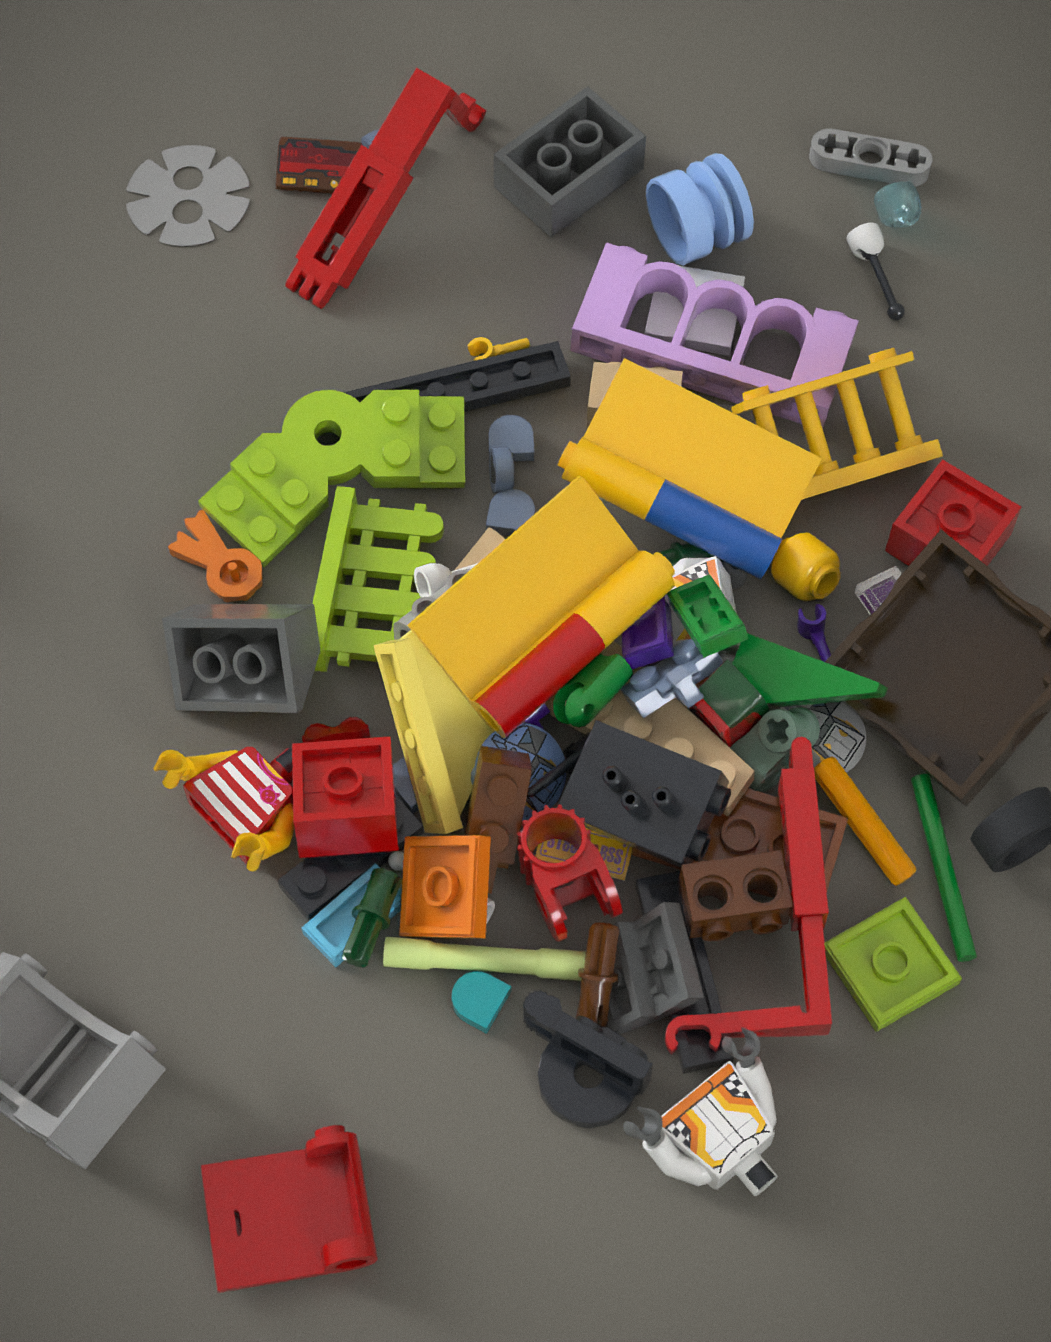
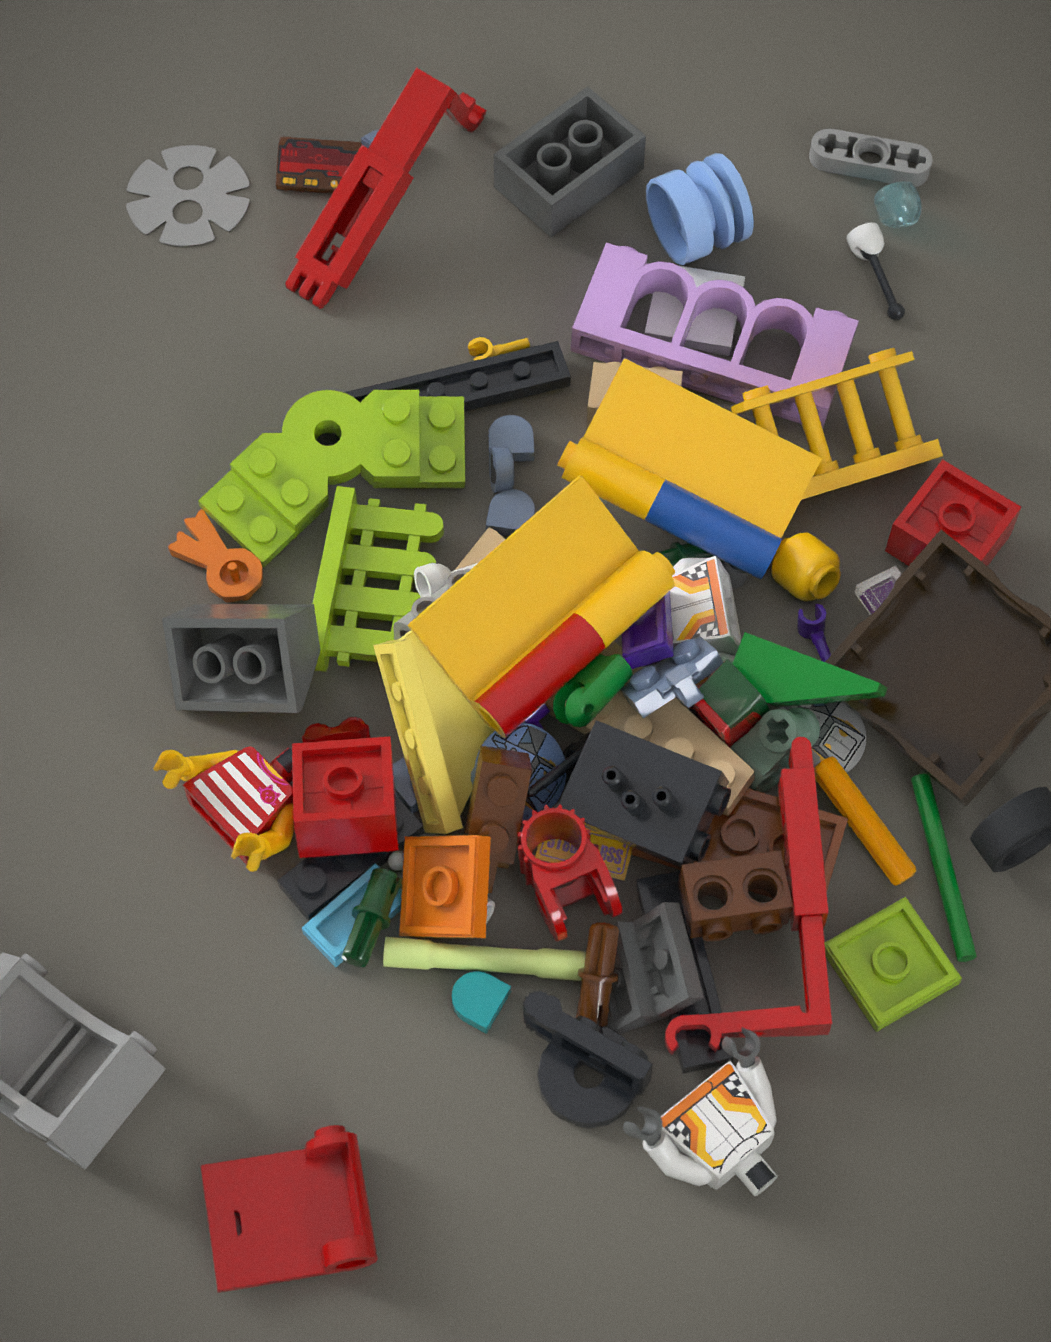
(707, 615): green plate -> none

